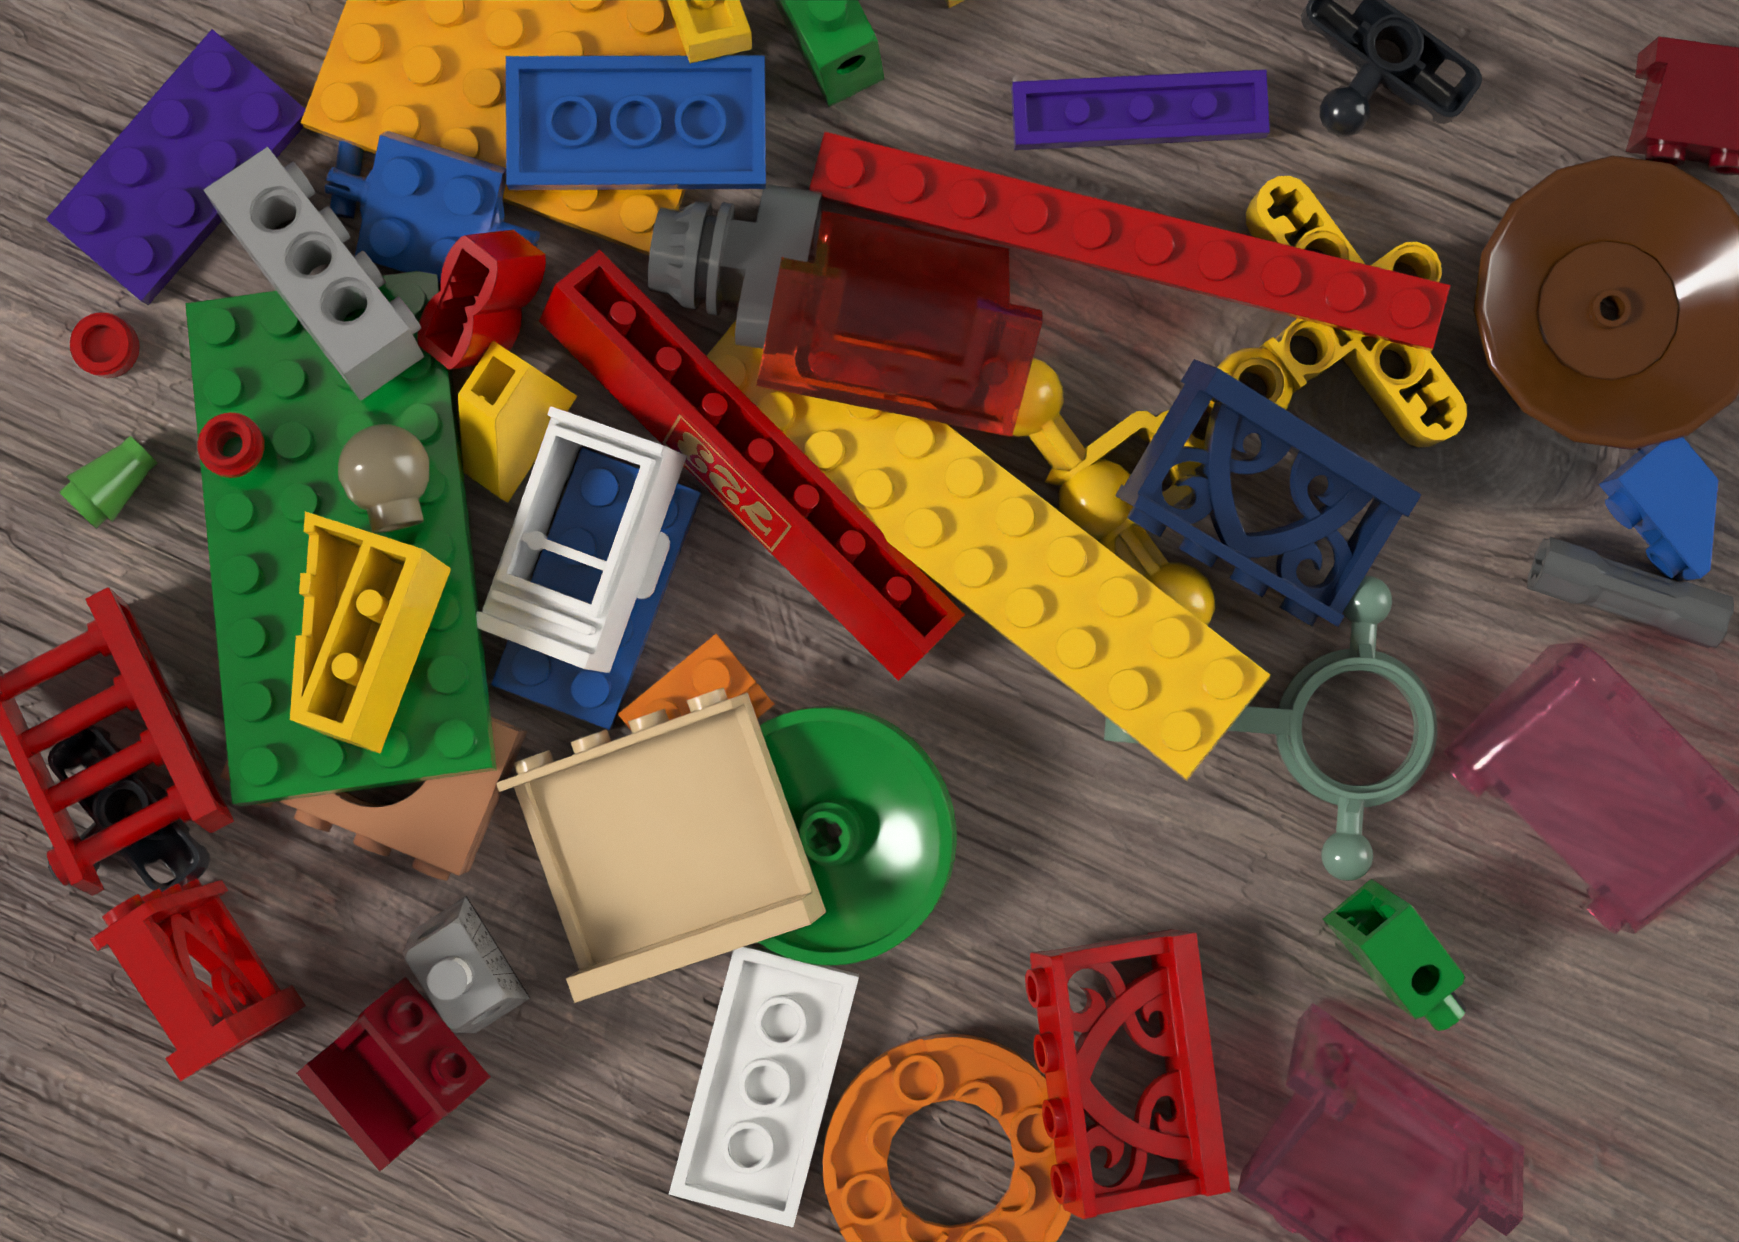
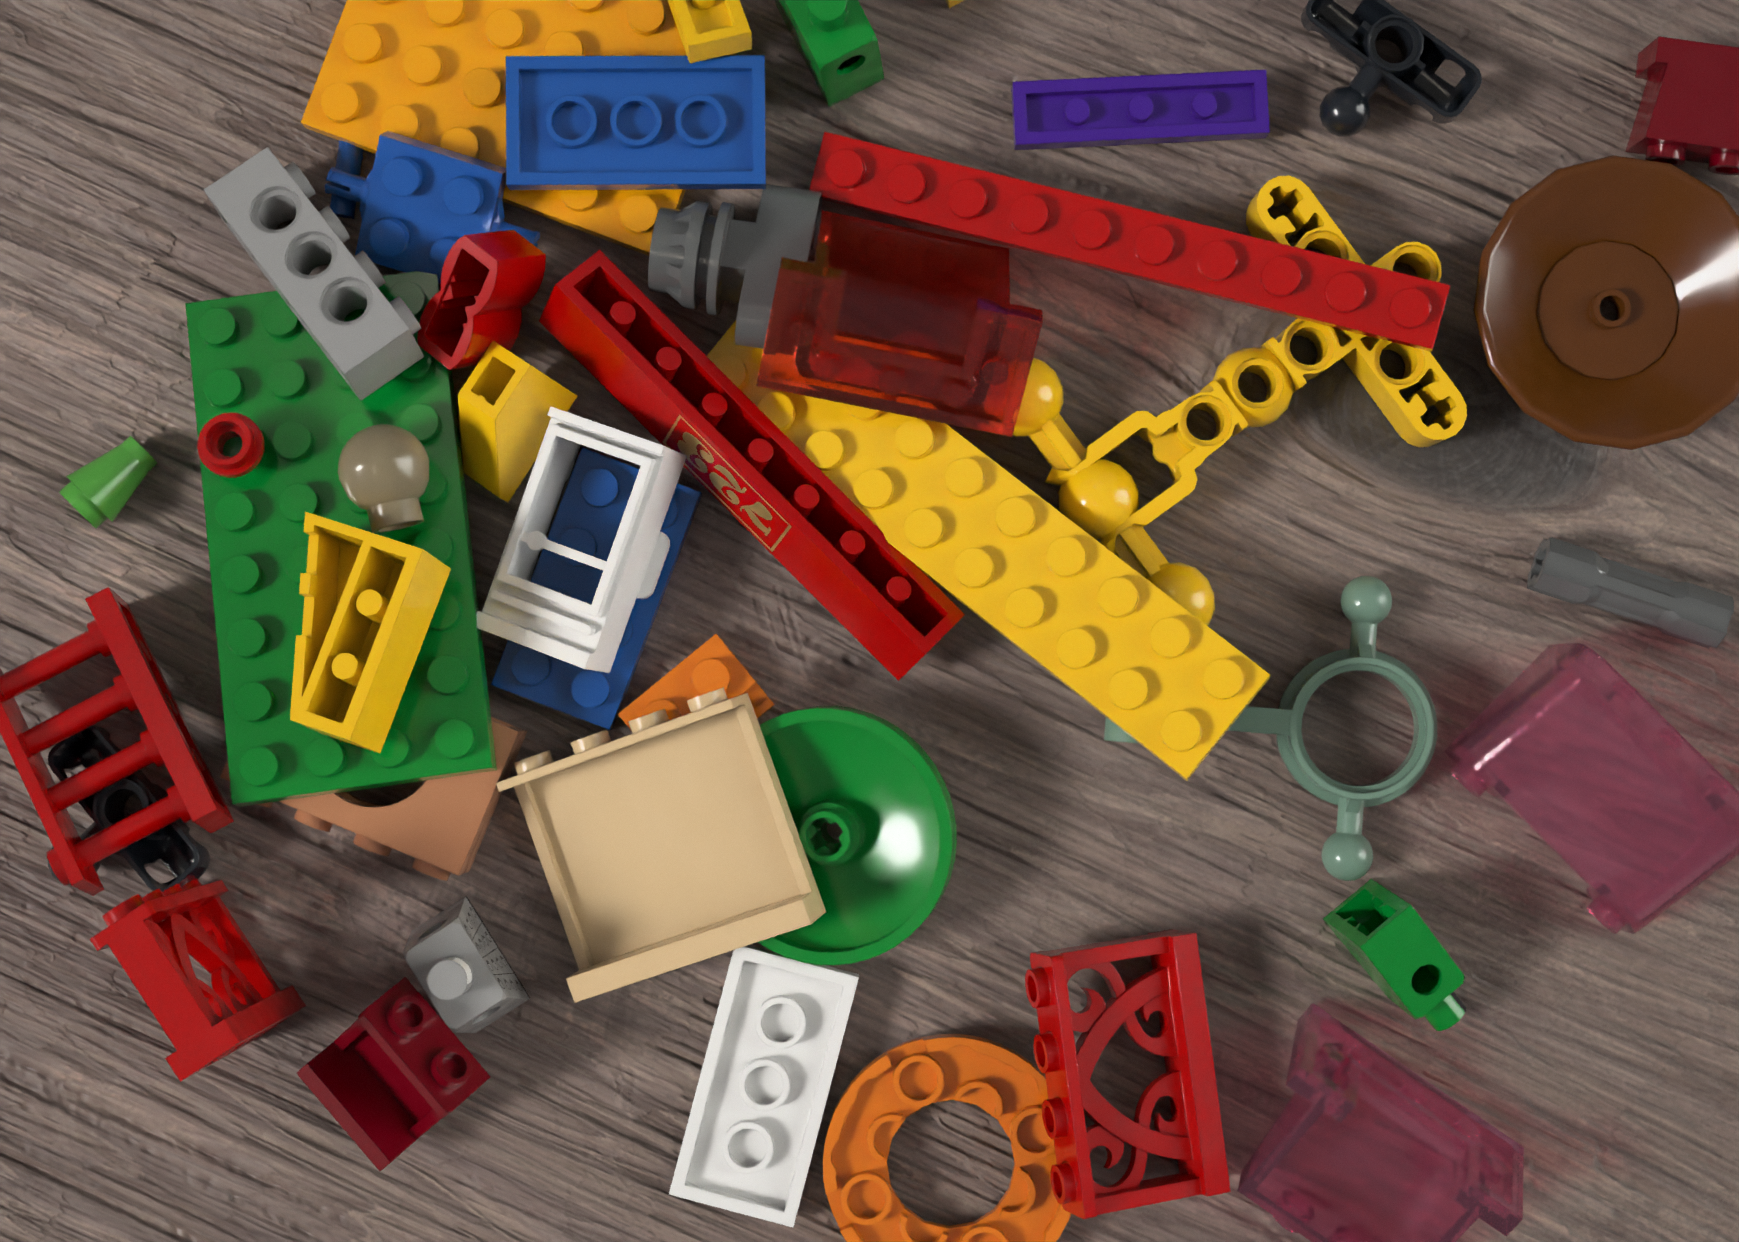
(104, 345): red tile -> none
(145, 196): dark purple plate -> none
(1234, 416): dark blue fence -> none
(1670, 503): blue slope -> none

